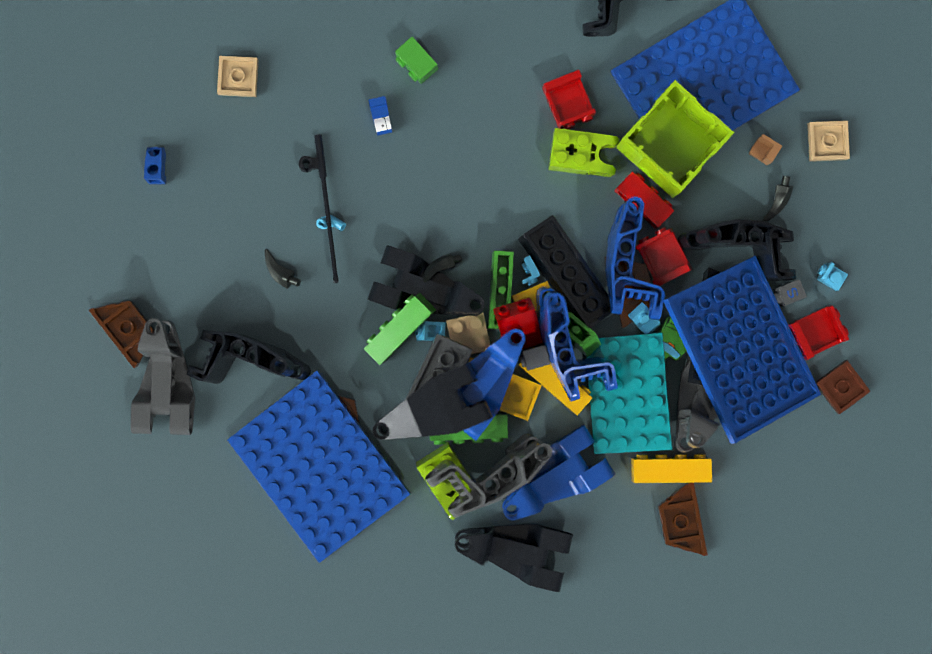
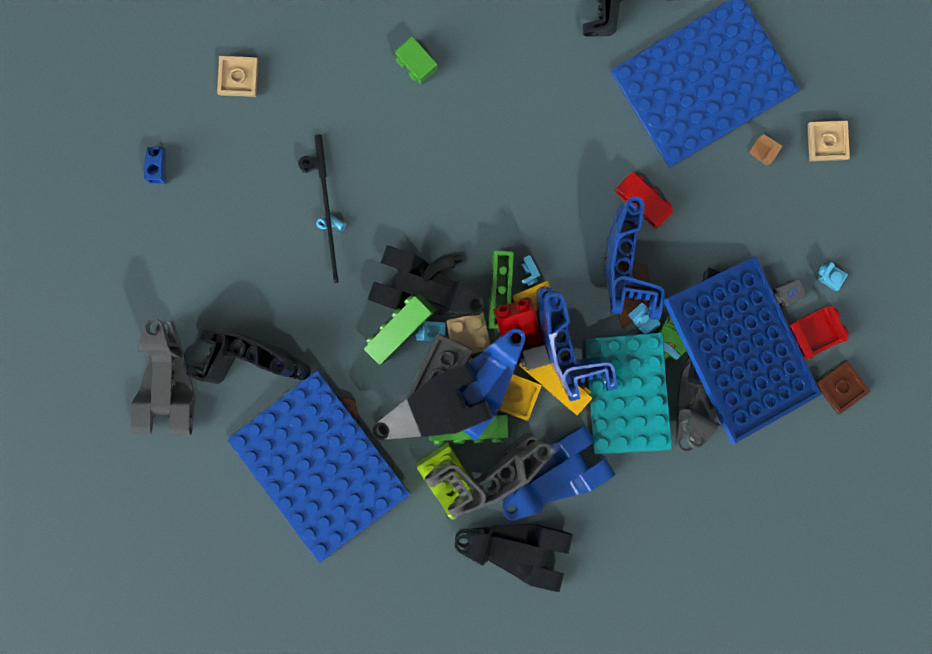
(124, 326): reddish brown wing -> none
(279, 273): pearl dark grey bar -> none
(380, 115): blue leg -> none
(566, 271): black arch -> none
(568, 100): red panel -> none
(582, 336): bright green brick -> none
(586, 155): lime brick -> none
(664, 256): red panel -> none
(671, 469): yellow brick -> none
(674, 139): lime tile -> none
(682, 521): reddish brown wing -> none
(736, 233): black piece -> none
(782, 196): pearl dark grey bar -> none

